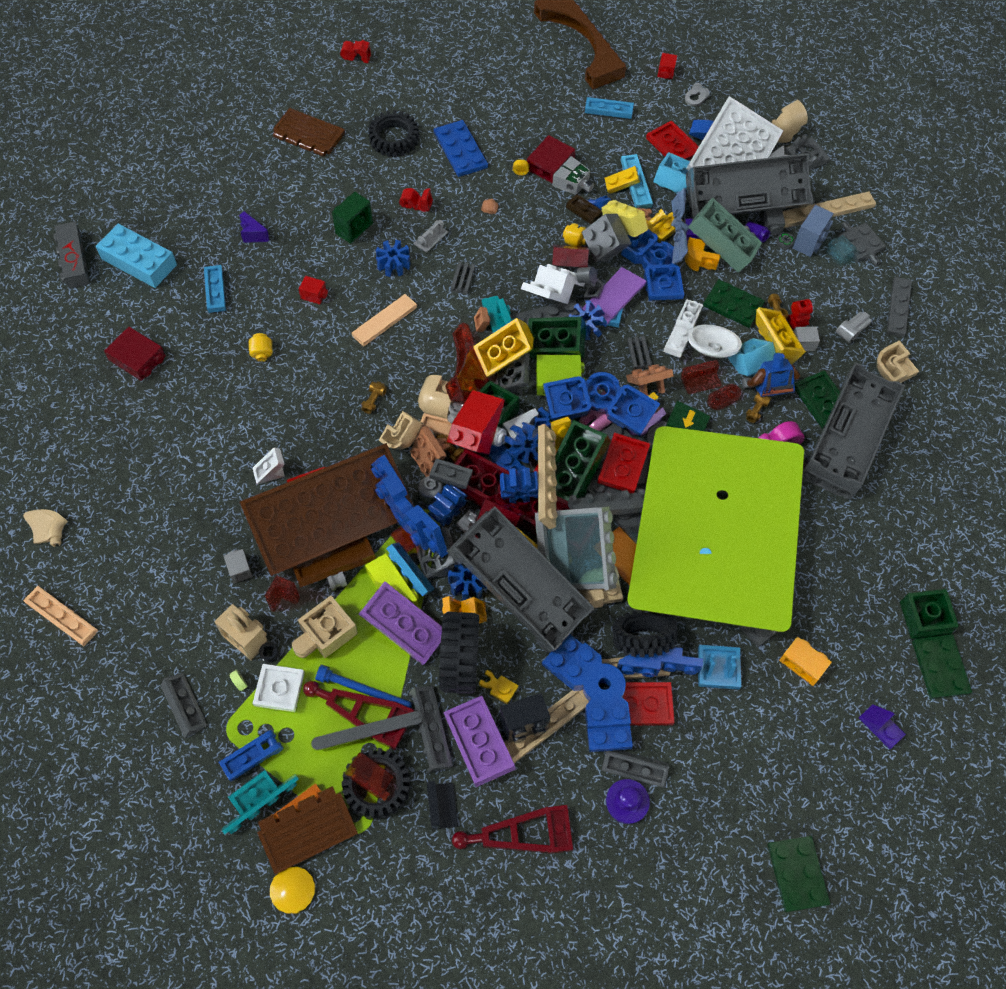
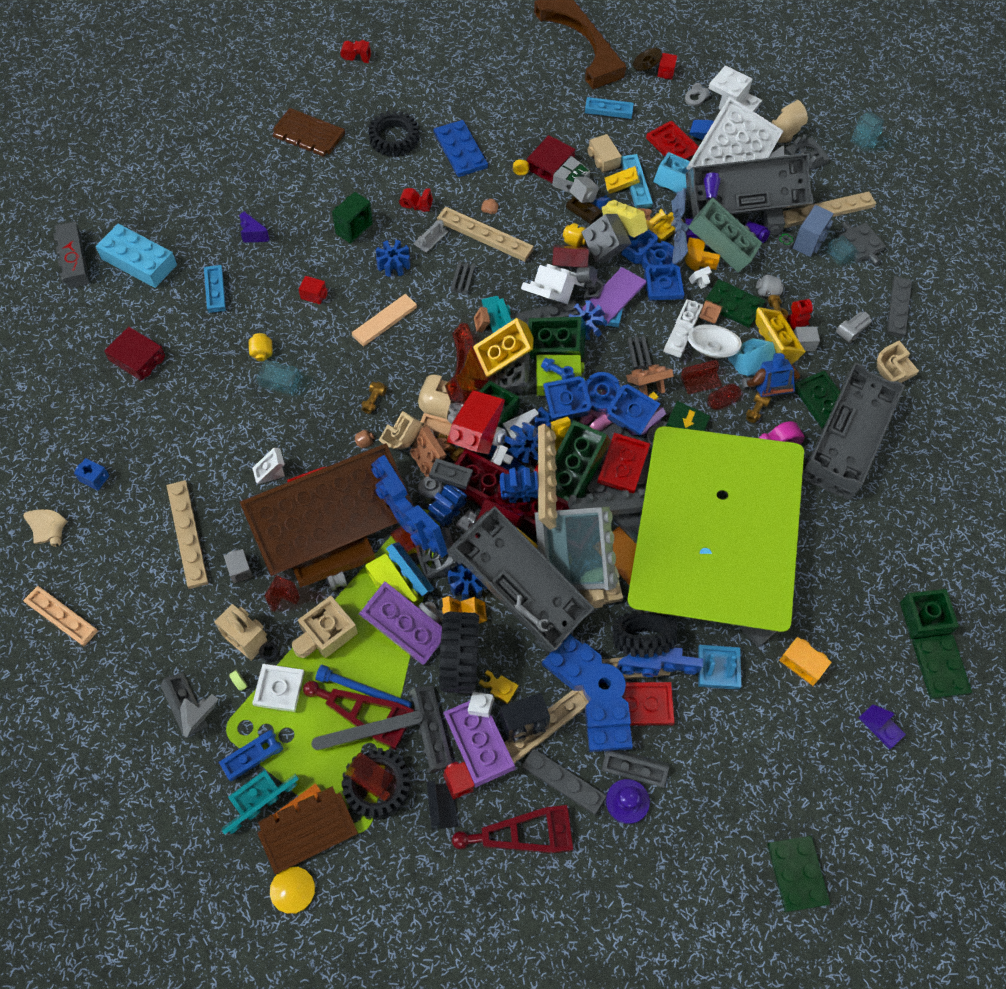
(91, 474): none -> blue brick
(187, 535): none -> tan plate
(194, 715): none -> light grey slope
(279, 377): none -> clear light blue brick
(364, 439): none -> nougat piece
(430, 609): none -> light grey piece
(458, 779): none -> red brick
(480, 704): none -> white plate
(485, 234): none -> tan plate
(501, 456): none -> white tile
(530, 616): none -> light grey piece
(564, 781): none -> dark grey plate
(566, 372): none -> blue bar
(584, 189): none -> light grey brick
(604, 153): none -> tan brick
(647, 59): none -> dark brown dish
(701, 277): none -> white tile
(710, 311): none -> nougat plate
(711, 184): none -> dark purple cone
(736, 85): none -> white bracket
(769, 286): none -> light grey head
(867, 131): none -> clear light blue brick

